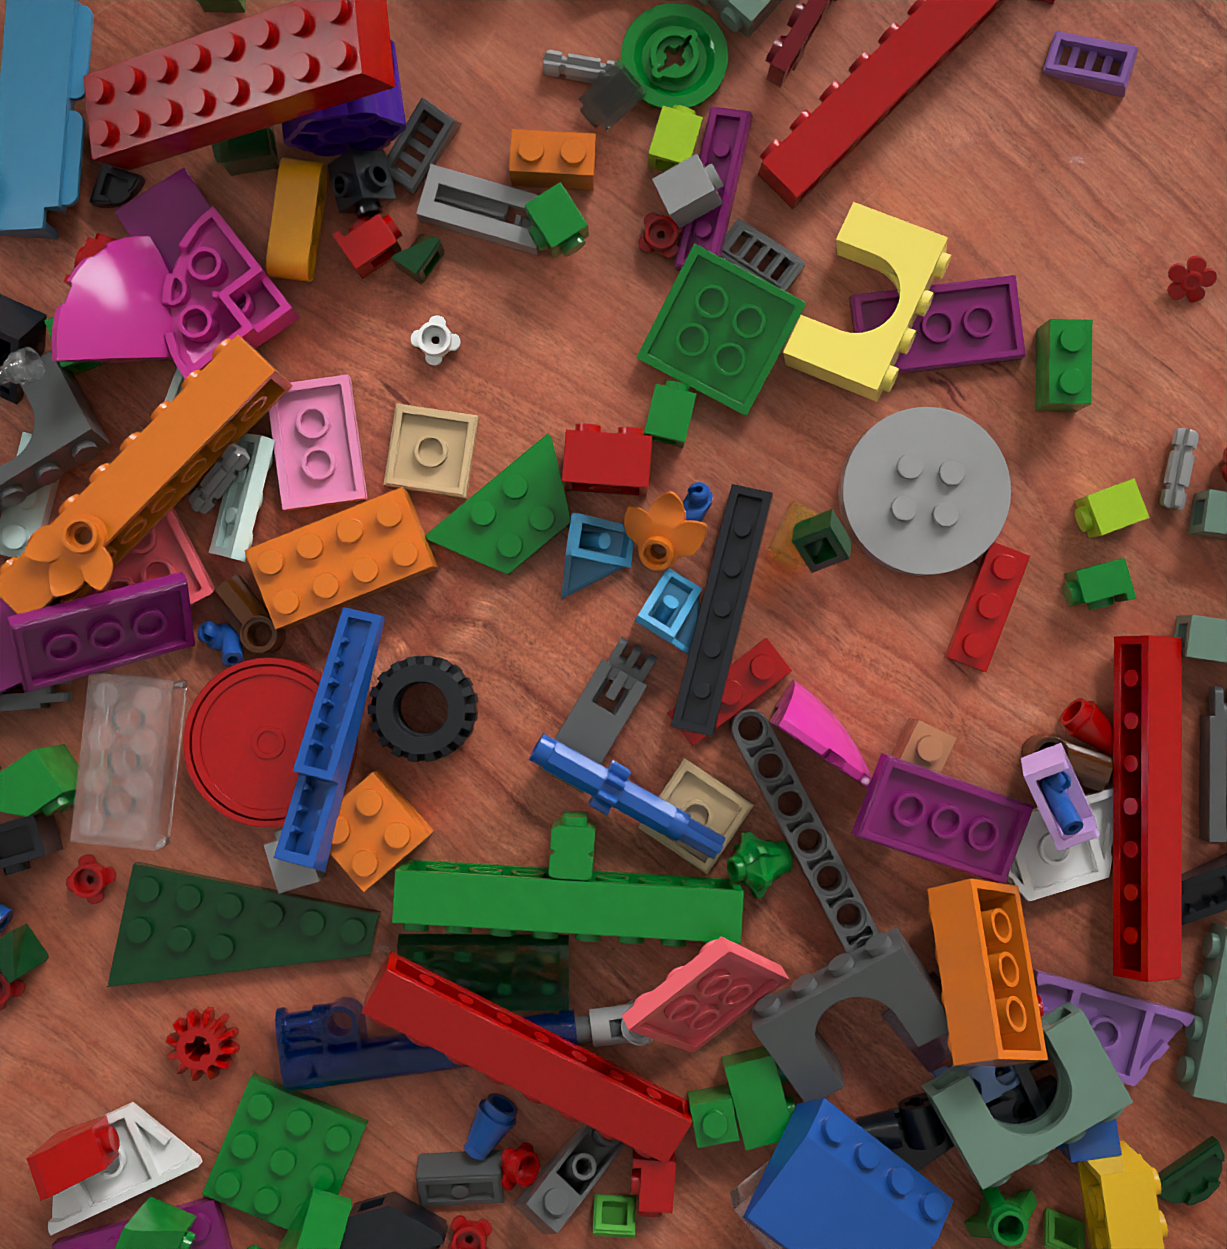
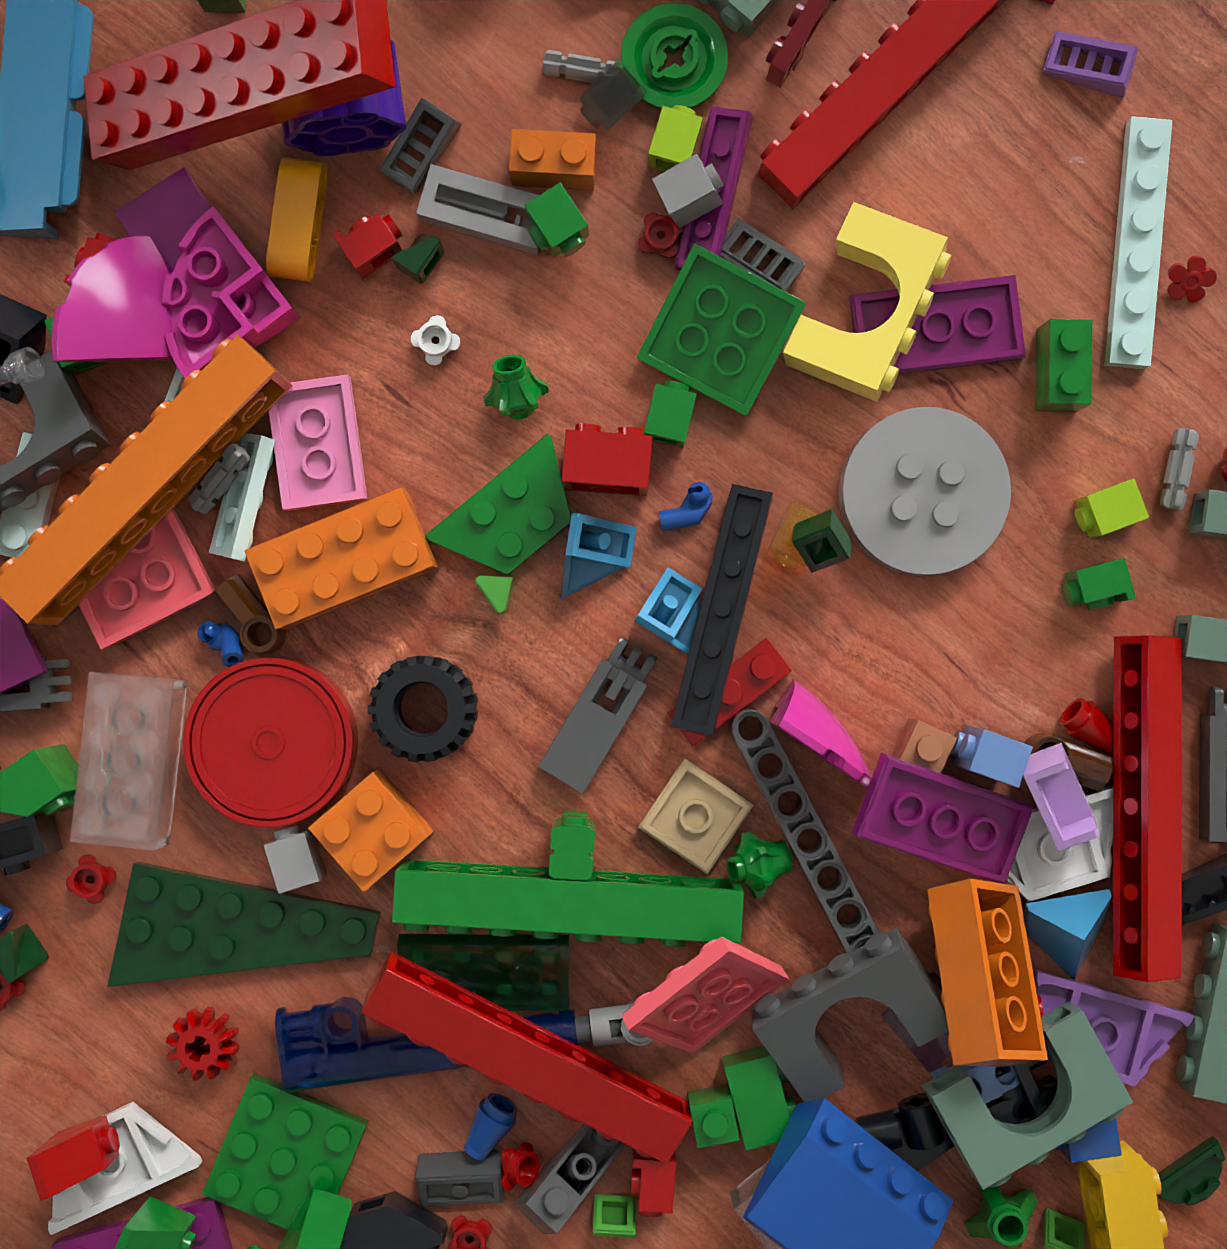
(68, 558): orange plate -> none
(102, 631): magenta tile -> none
(115, 187): black tile -> none
(248, 152): brick -> none
(330, 741): blue slope -> none
(361, 182): black brick -> none
(431, 451): tan tile -> none
(497, 591): none -> bright green slope
(514, 388): none -> green rock
(613, 789): blue piece -> none
(666, 526): orange plate -> none
(987, 606): red plate -> none
(990, 755): none -> medium blue brick
(1060, 803): blue arm -> none
(1067, 926): none -> dark azure slope
(1138, 242): none -> light aqua plate

